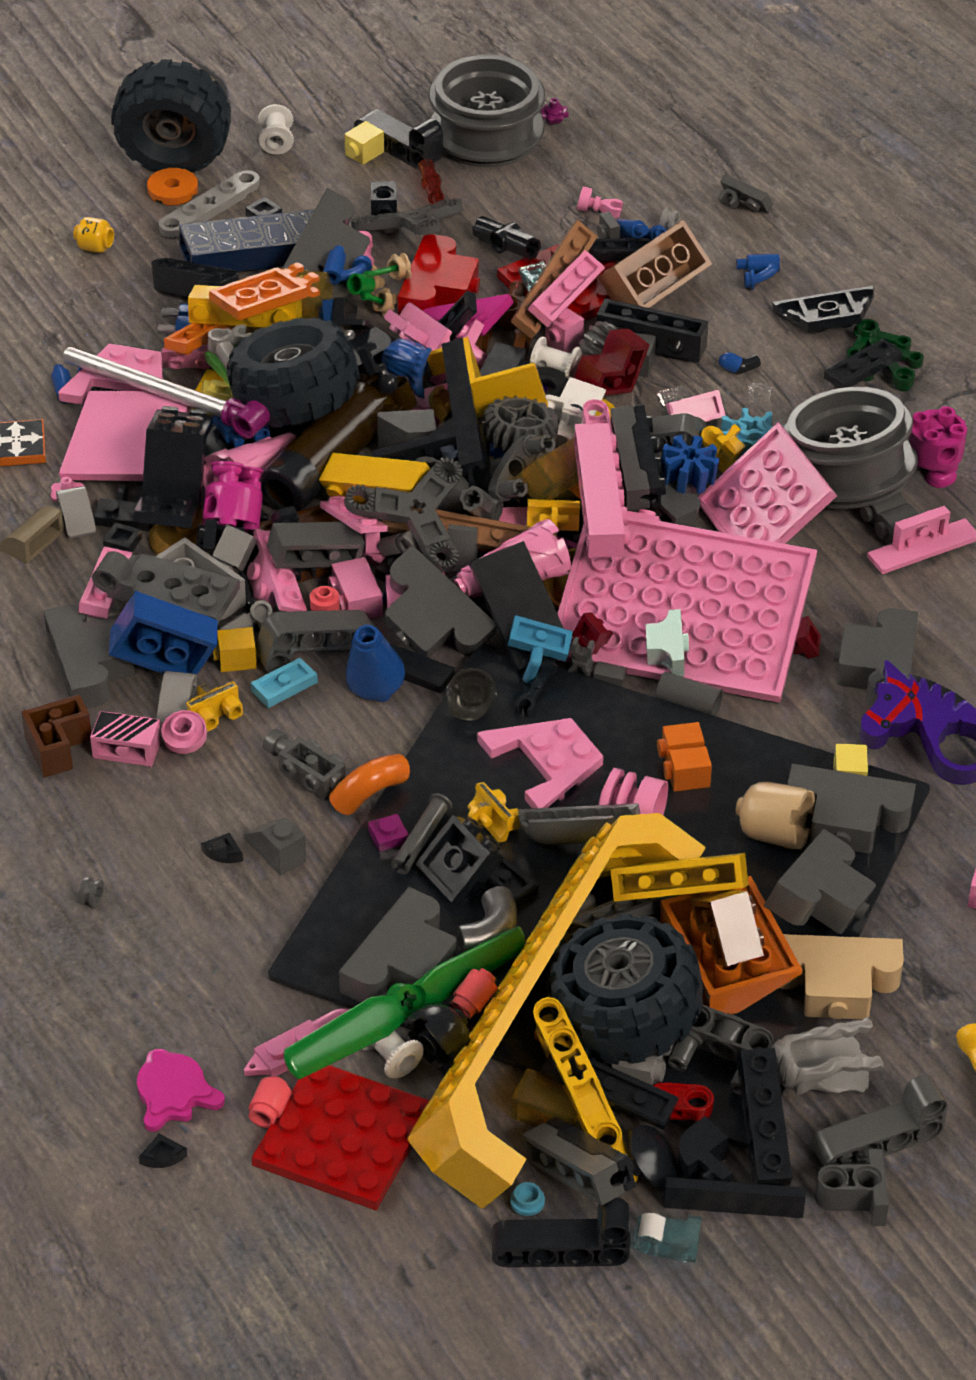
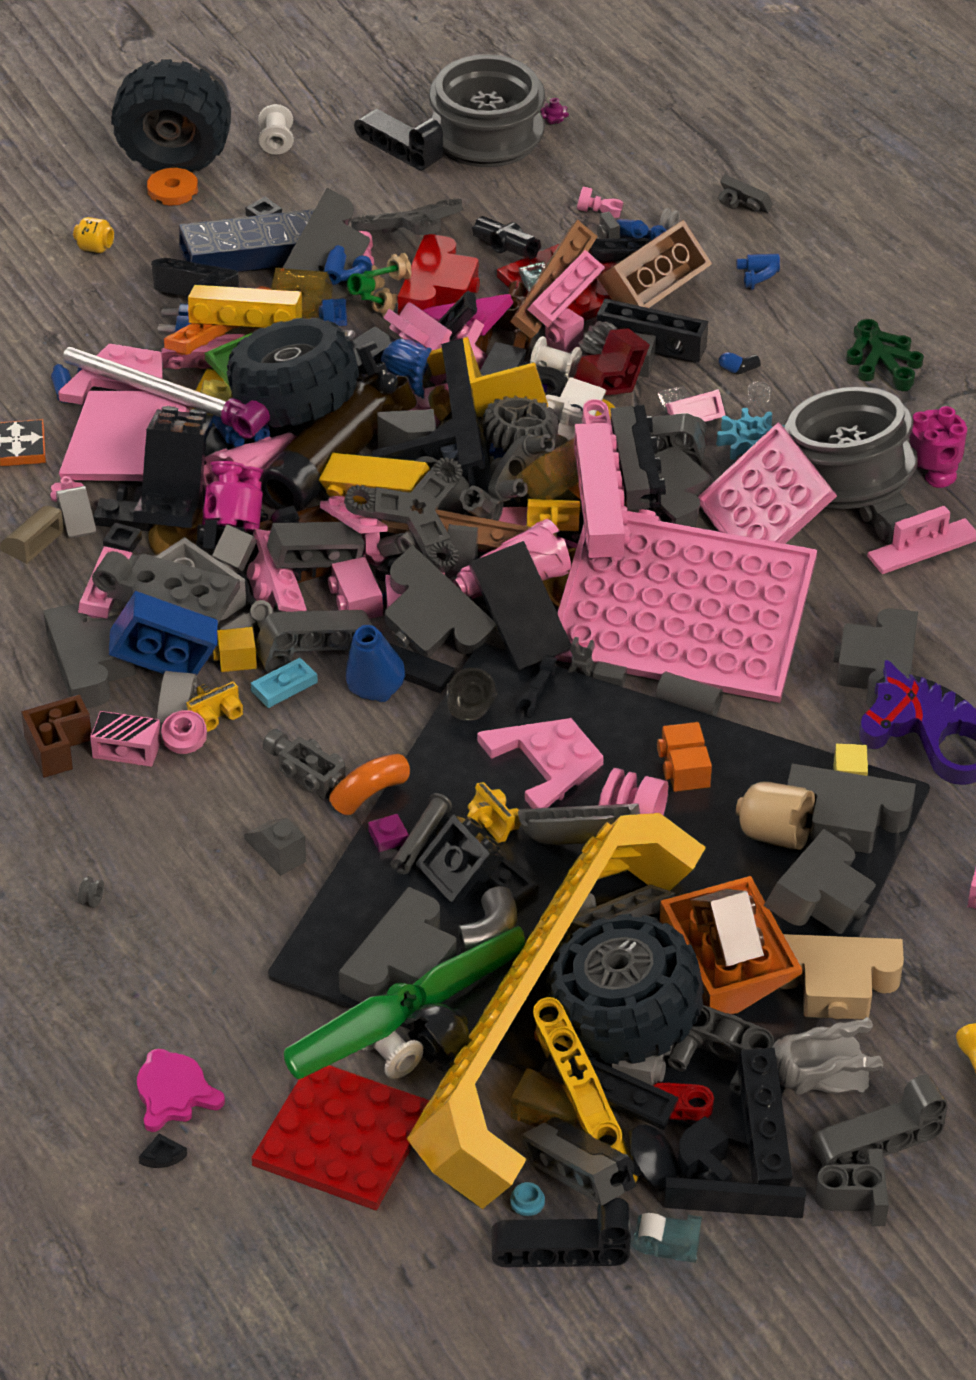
(210, 203): light grey piece -> none
(222, 849): black tile -> none
(223, 340): light grey bar -> none
(264, 291): orange tile -> none
(269, 1056): bright pink plate -> none
(269, 1101): coral brick -> none
(324, 599): coral brick -> none
(346, 316): black panel -> none
(364, 142): light yellow brick -> none
(383, 197): black brick -> none
(430, 181): clear red pin -> none
(474, 992): coral brick -> none
(539, 640): dark azure plate -> none
(591, 629): dark red tile -> none
(667, 643): light aqua brick -> none
(679, 877): yellow brick -> none
(689, 464): blue gear -> none
(727, 445): yellow hips -> none
(807, 639): dark red tile -> none
(826, 309): black wing -> none
(863, 364): black tile -> none

